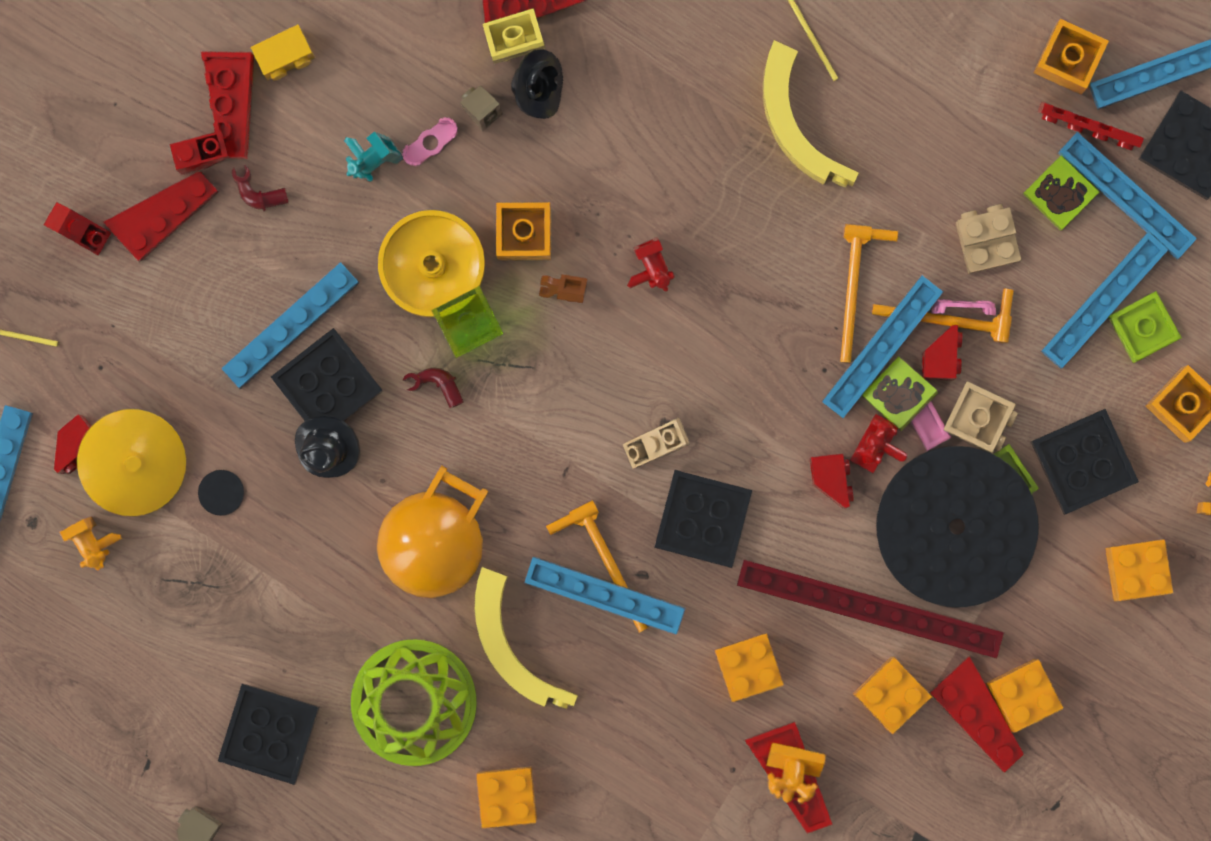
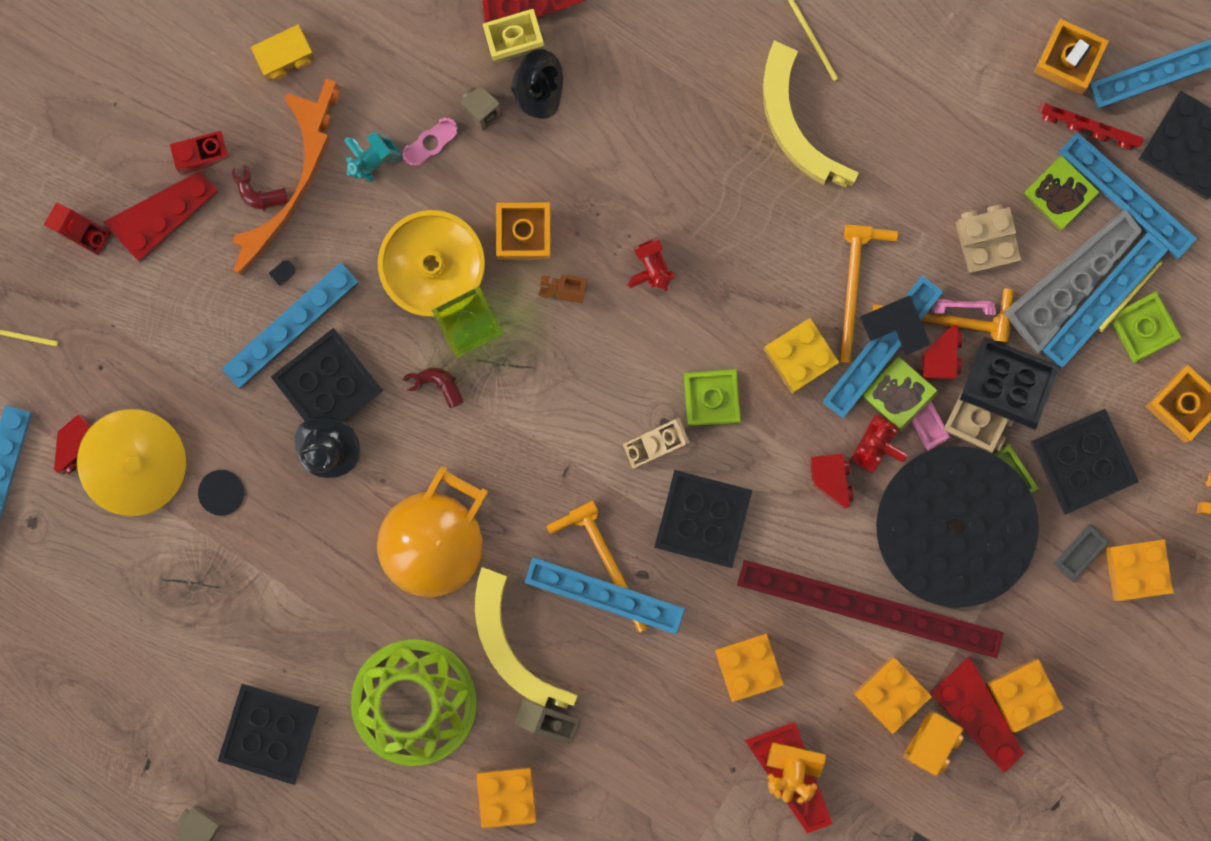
(86, 543): light orange piece -> none
(230, 91): red wing -> none
(282, 272): none -> black piece
(312, 120): none -> orange slope
(546, 721): none -> dark tan slope
(712, 397): none -> lime tile
(801, 355): none -> yellow piece
(897, 317): none -> black tile
(933, 743): none -> light orange brick
(1009, 383): none -> black plate
(1056, 296): none -> light grey wing
(1078, 53): none -> white piece
(1081, 552): none -> dark grey tile
(1130, 296): none -> light yellow axle

